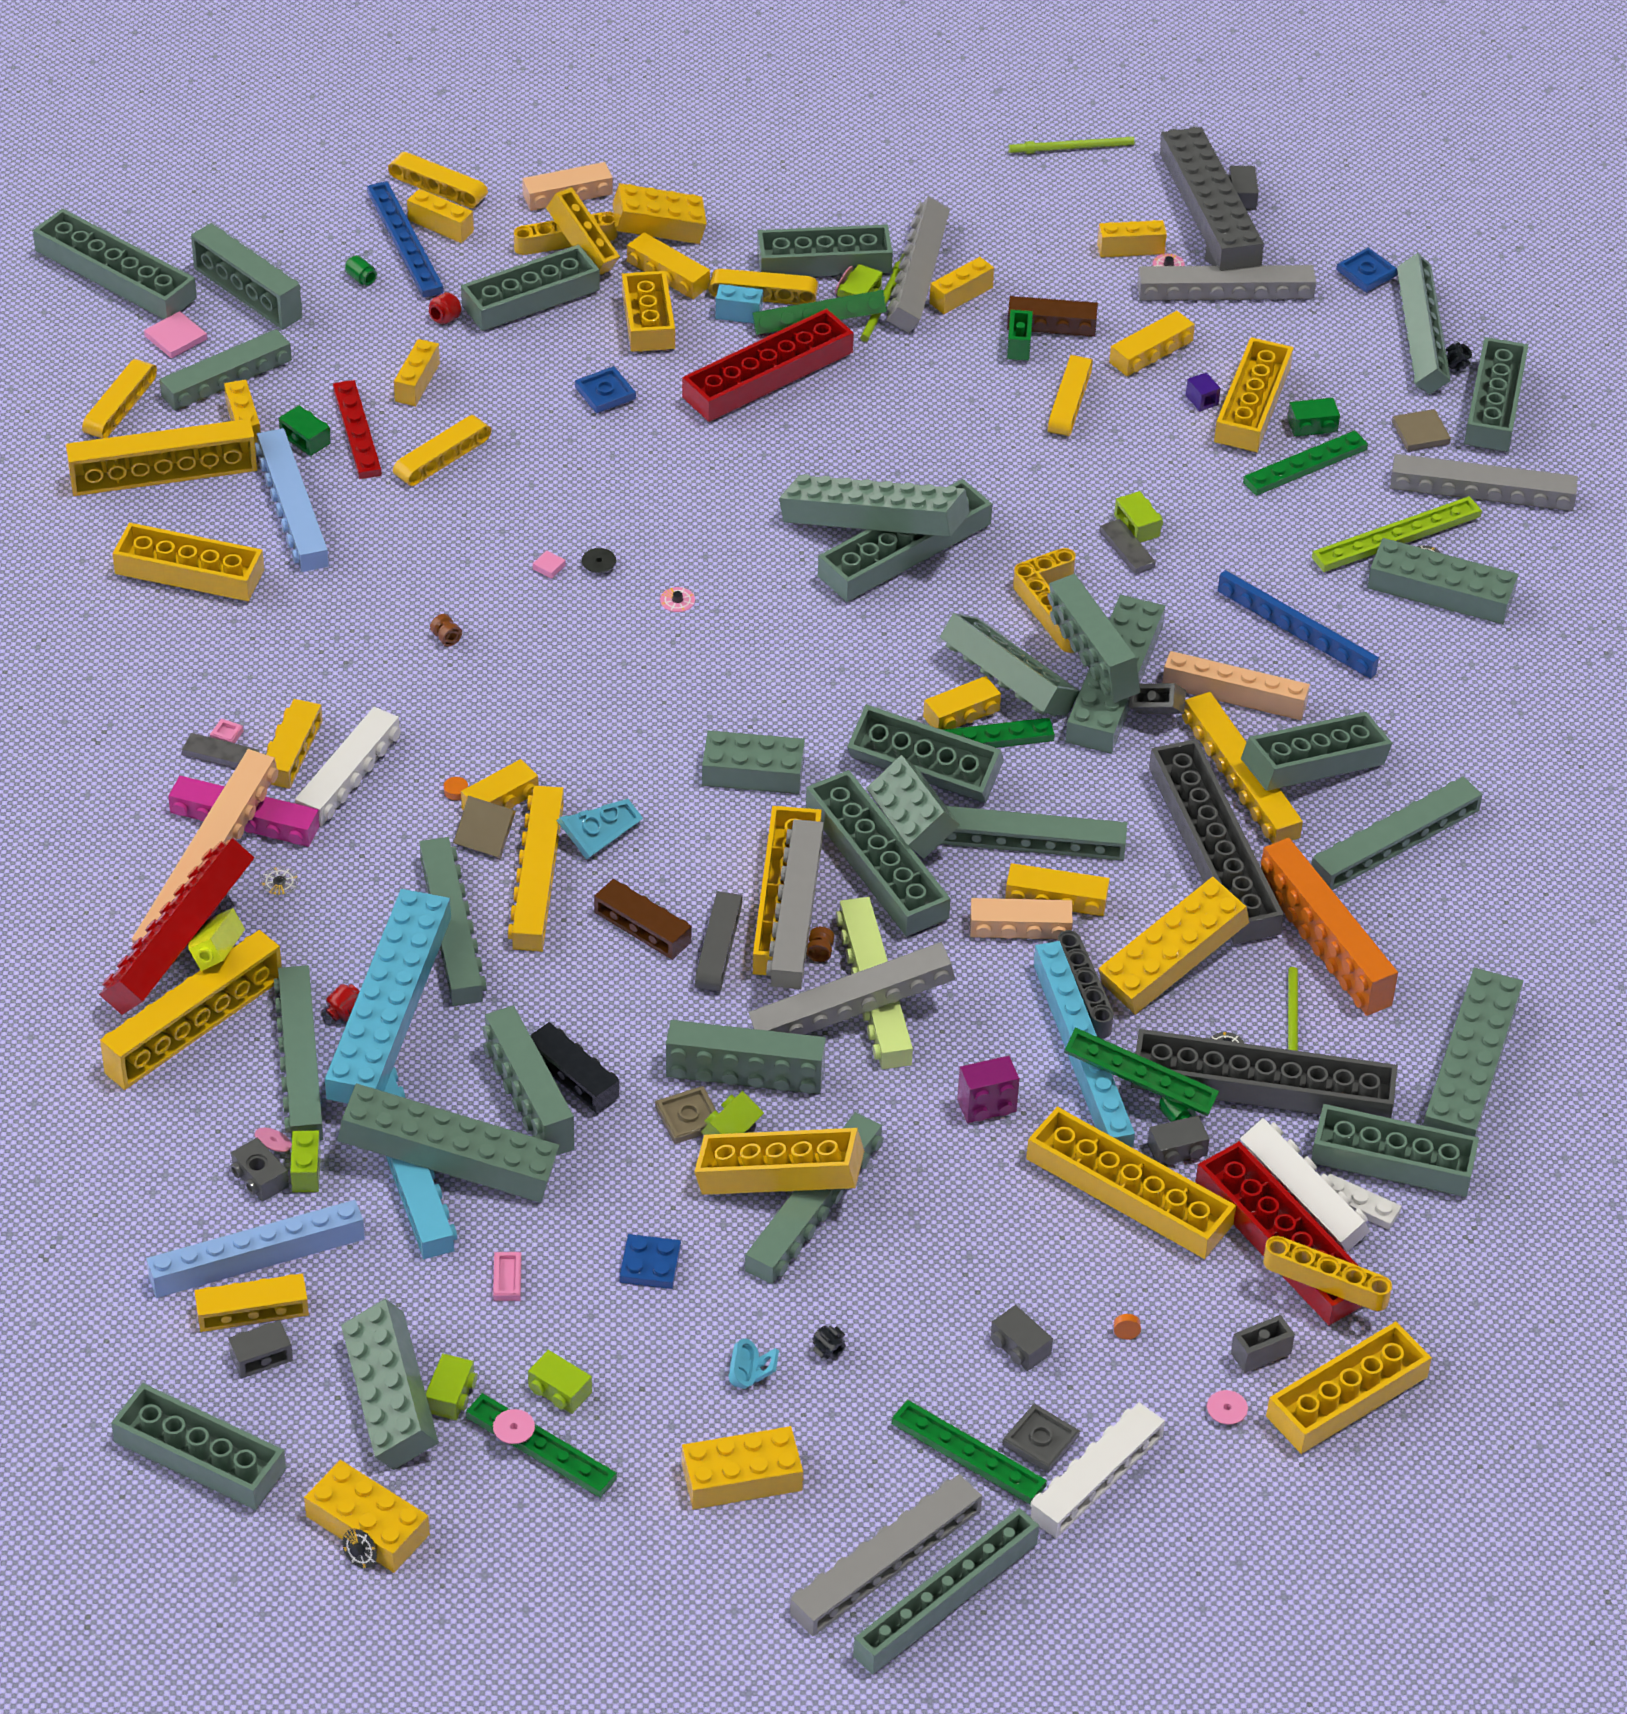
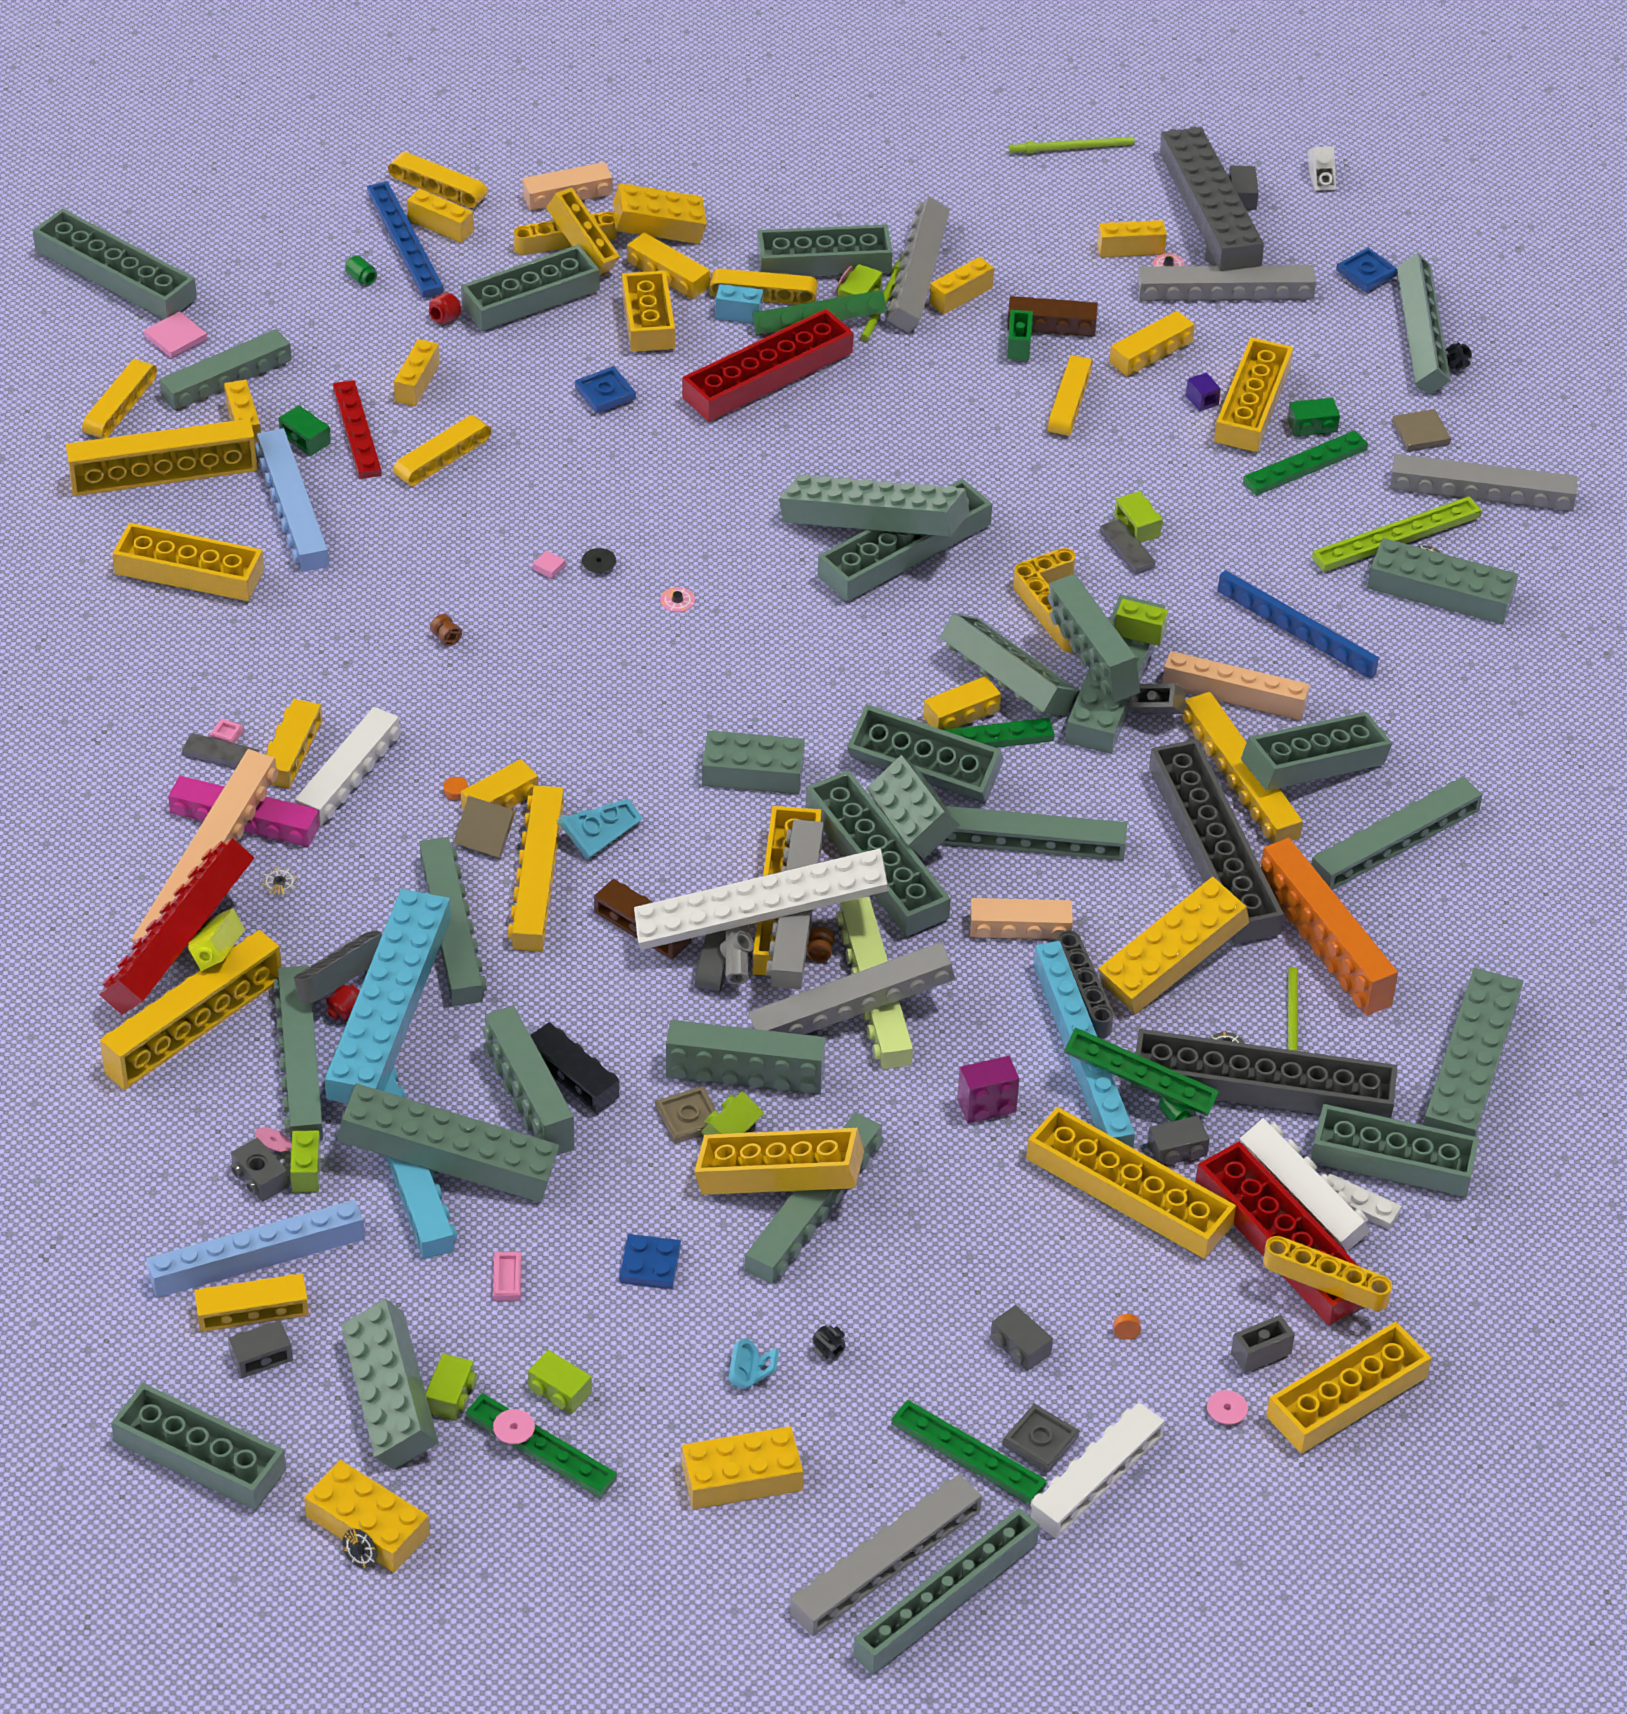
(246, 276): sand green brick -> none
(337, 968): none -> dark grey beam
(735, 951): none -> light grey piece
(760, 899): none -> white plate
(1086, 891): yellow brick -> none
(1141, 622): none -> lime brick
(1322, 168): none -> white slope
(1496, 394): sand green brick -> none

